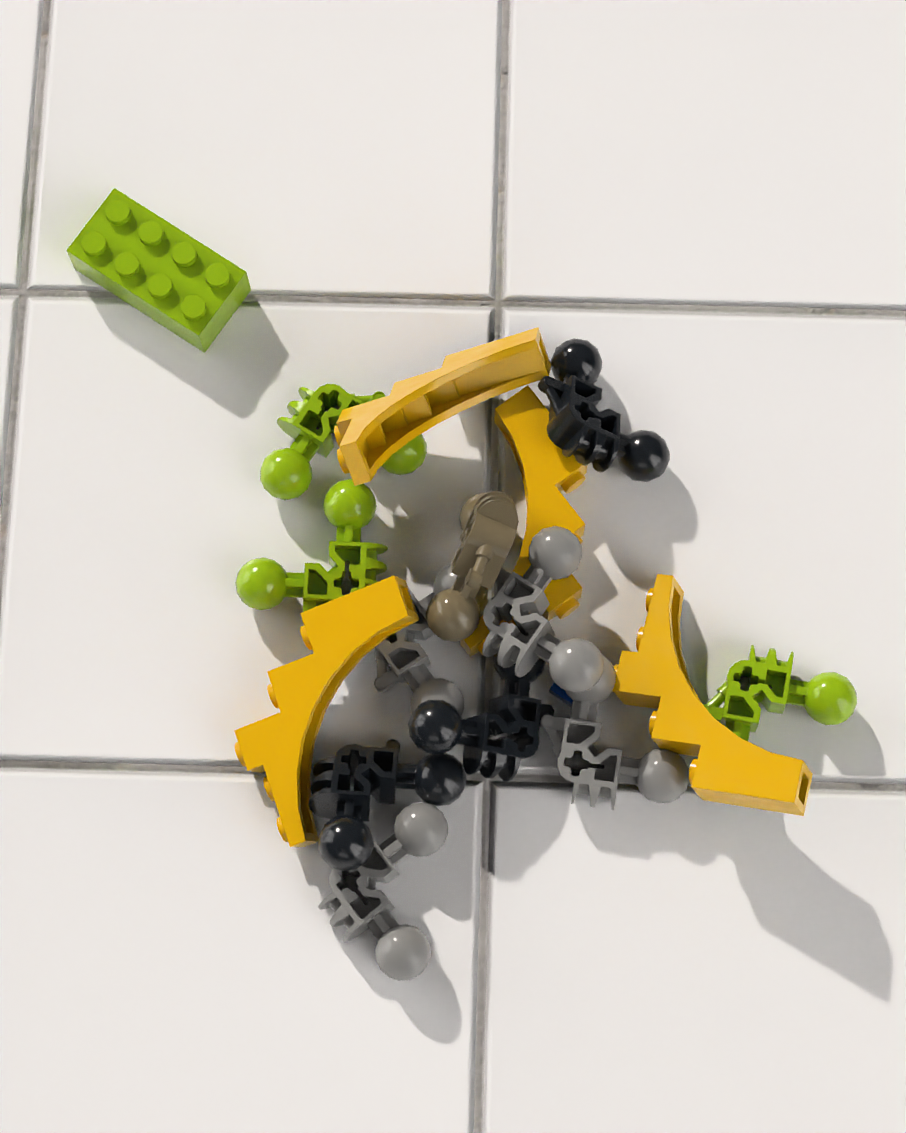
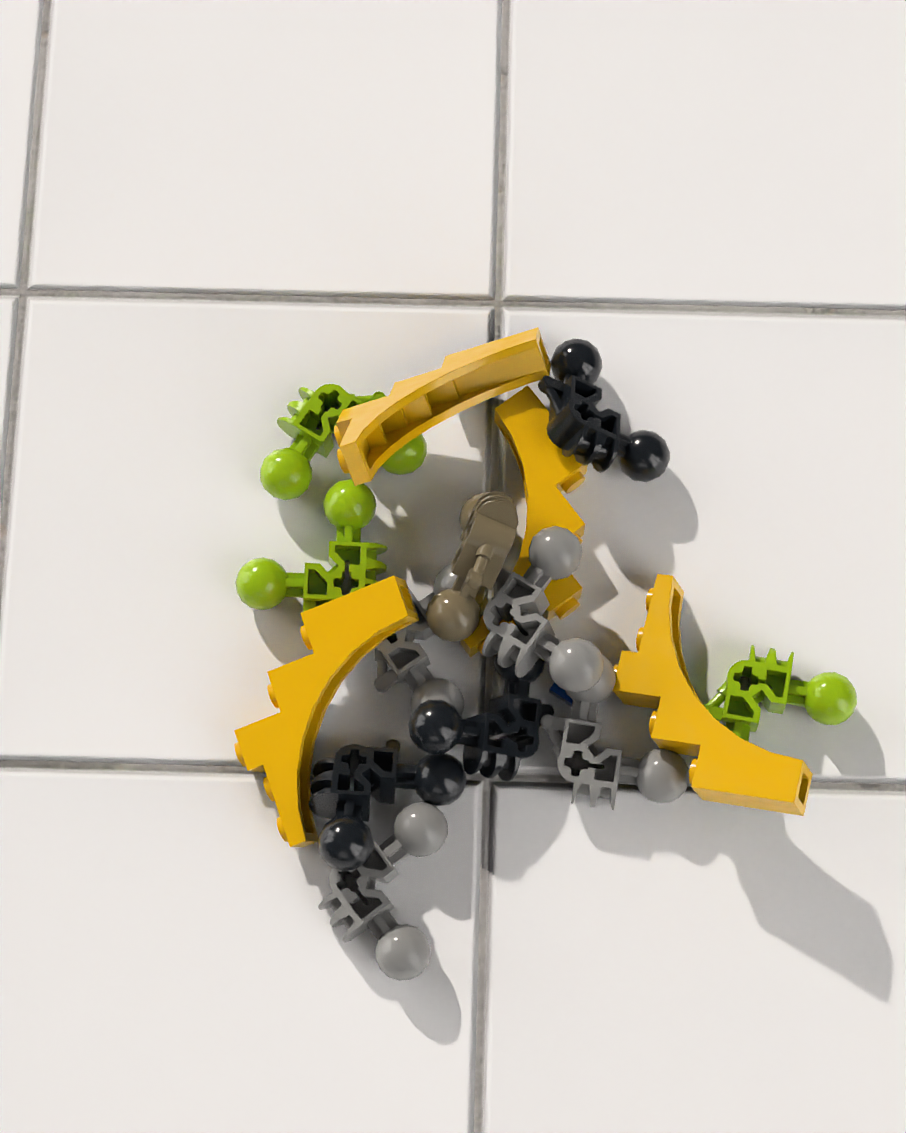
(159, 270): lime brick -> none

